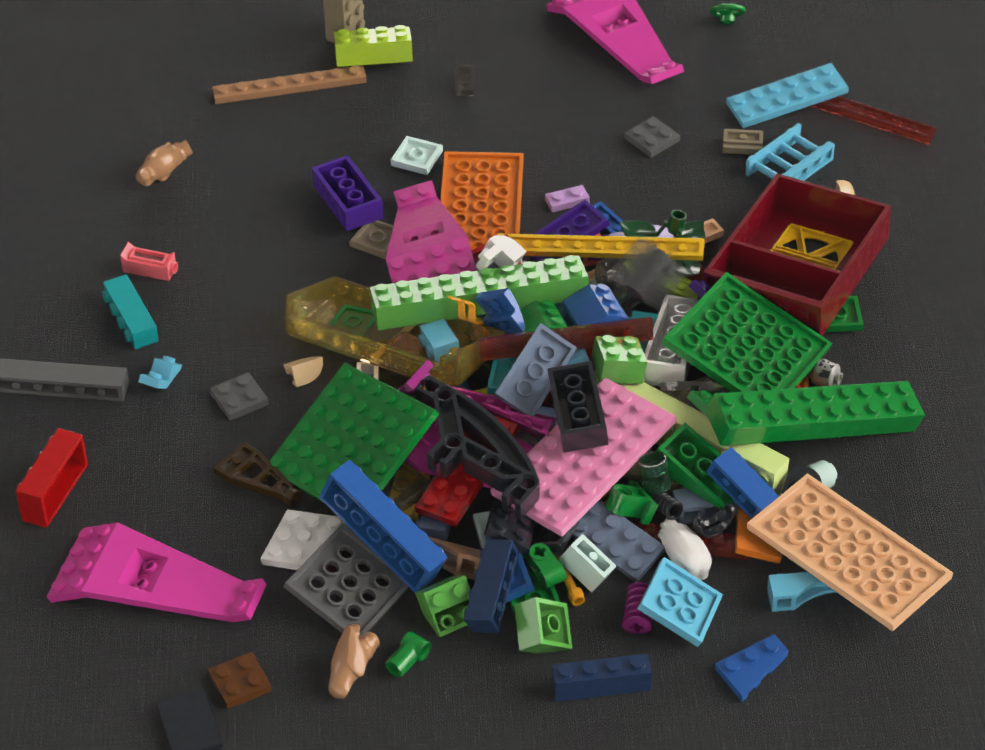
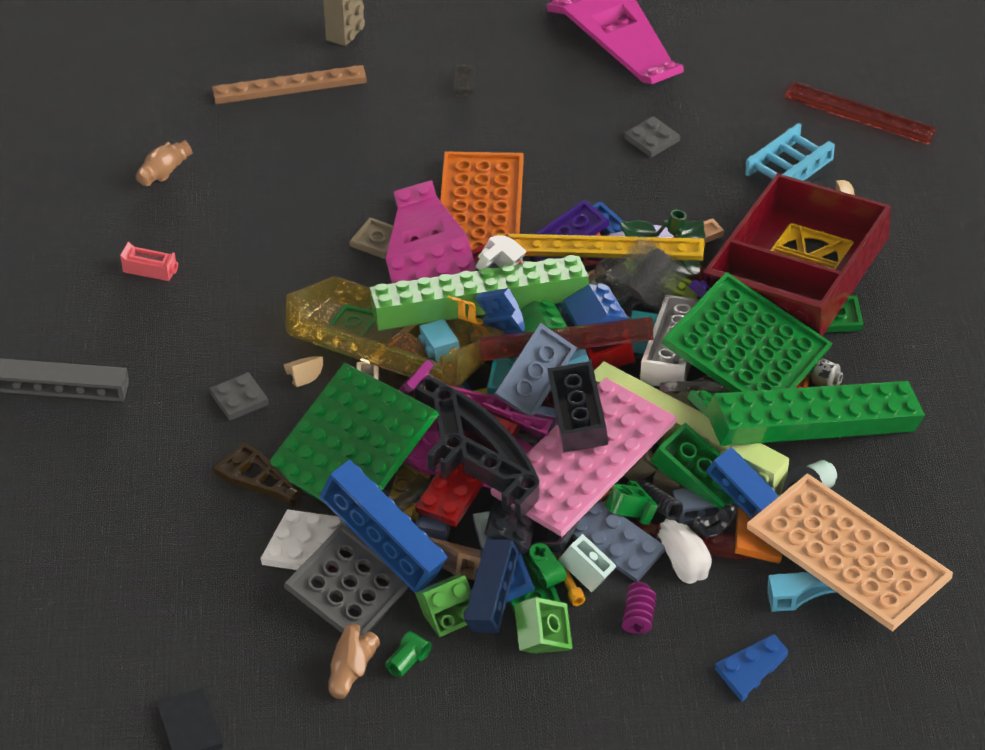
(52, 477): red piece -> none
(130, 312): teal brick -> none
(136, 570): dark pink wing -> none
(161, 373): medium azure slope -> none
(239, 680): reddish brown plate -> none
(347, 193): dark purple brick -> none
(373, 46): lime brick -> none
(416, 155): light aqua plate -> none
(566, 198): lavender plate -> none
(601, 677): dark blue brick -> none
(619, 359): bright green brick -> none
(654, 472): clear green wheel -> none
(680, 602): medium azure plate -> none
(727, 12): green piece -> none
(742, 141): dark tan plate -> none
(787, 95): medium azure plate -> none

